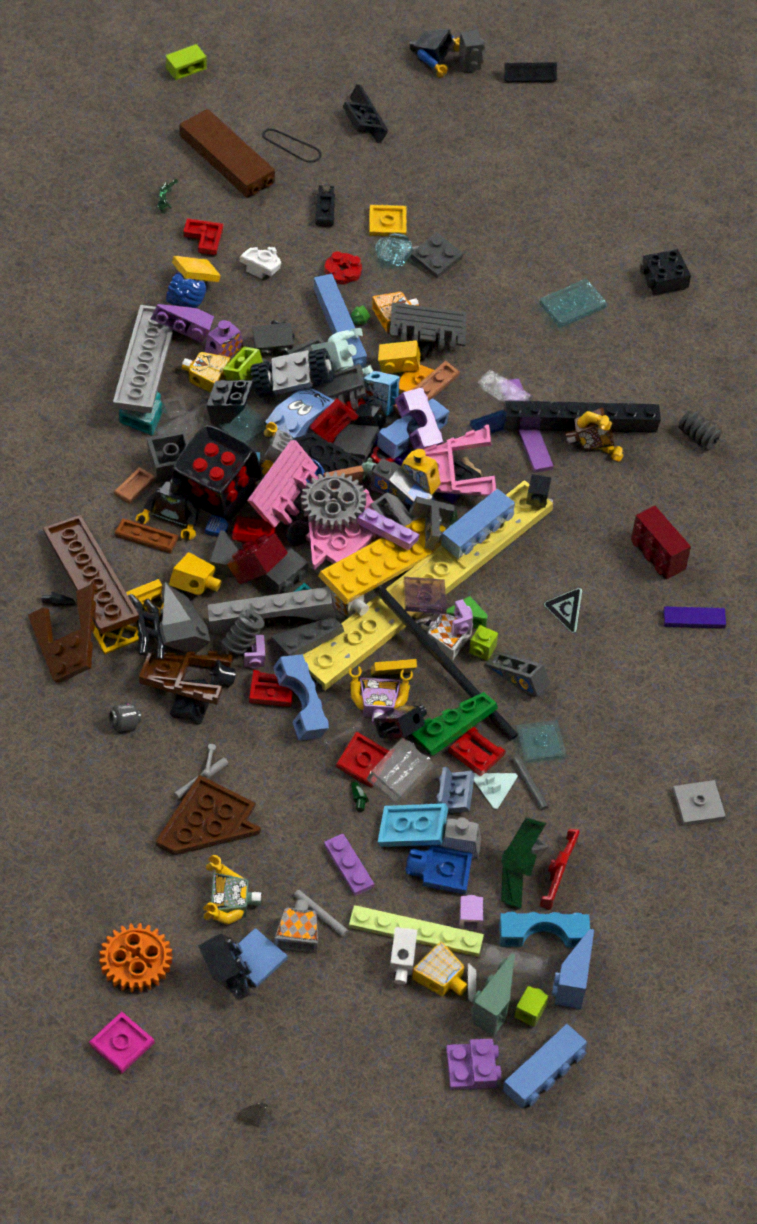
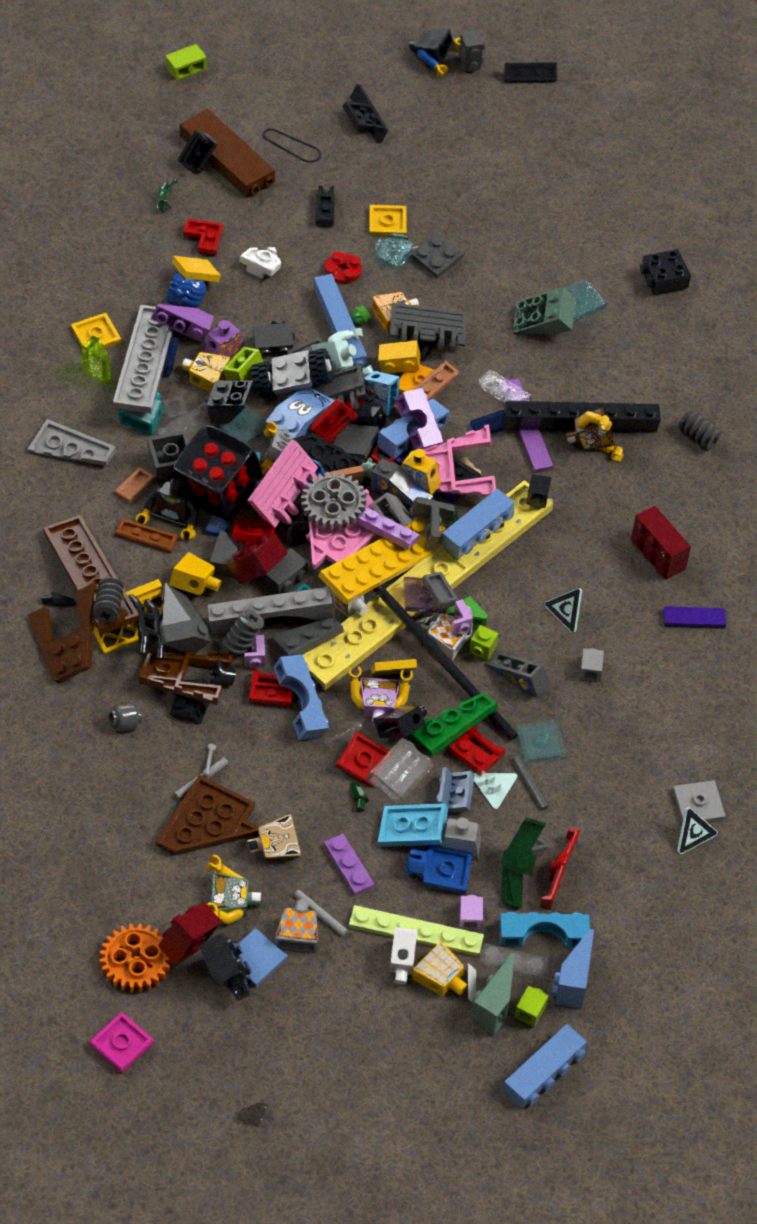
(65, 443): none -> light grey wing
(92, 353): none -> clear neon green tile
(100, 327): none -> yellow tile
(108, 600): none -> dark grey piece
(169, 363): none -> clear blue tile
(188, 932): none -> dark red brick
(197, 151): none -> black hinge
(276, 839): none -> tan torso
(440, 590): none -> dark grey tile
(473, 1065): medium lavender plate -> none
(545, 313): none -> sand green slope
(591, 664): none -> light grey brick
(694, 831): none -> black piece

